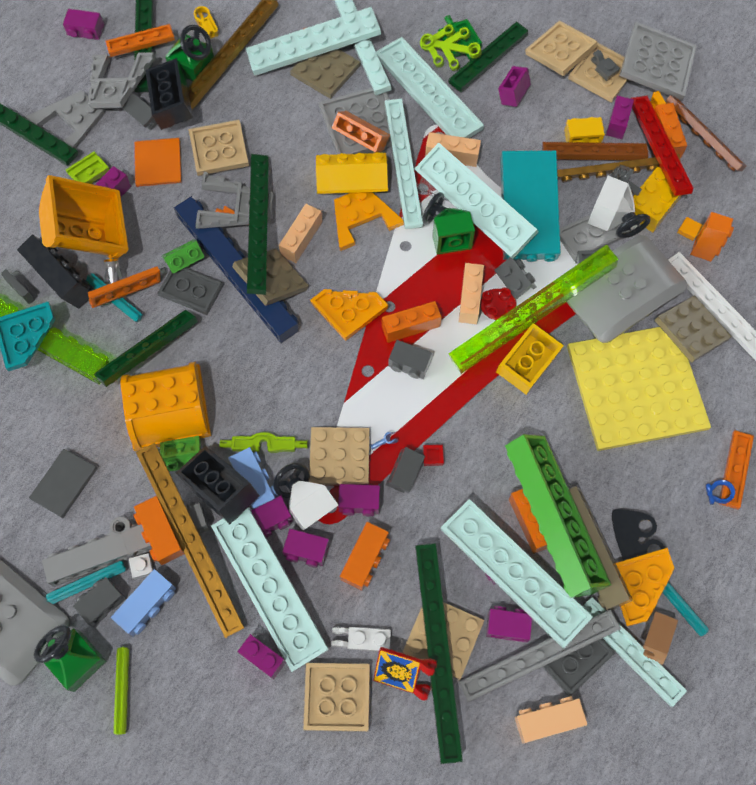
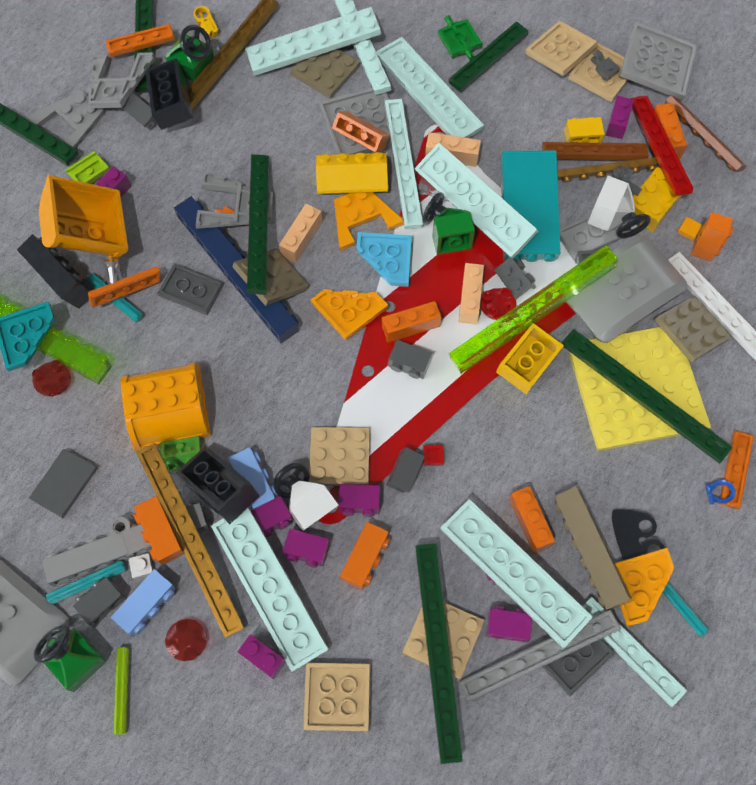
(17, 286): dark grey tile -> none
(51, 378): none -> clear red dish
(83, 24): magenta brick -> none
(145, 348): dark green plate -> none
(157, 162): orange piece -> none
(183, 256): bright green bracket -> none
(186, 640): none -> clear red dish
(218, 147): tan plate -> none
(274, 443): lime piece -> none
(362, 638): white hinge -> none
(386, 439): medium blue hand -> none
(387, 255): none -> medium azure plate
(402, 672): flag -> none
(448, 45): lime plant -> none
(514, 86): magenta brick -> none
(550, 719): light nougat brick -> none
(557, 516): bright green brick -> none
(647, 396): none -> dark green plate
(657, 99): light orange tile -> none
(659, 637): medium nougat hinge -> none

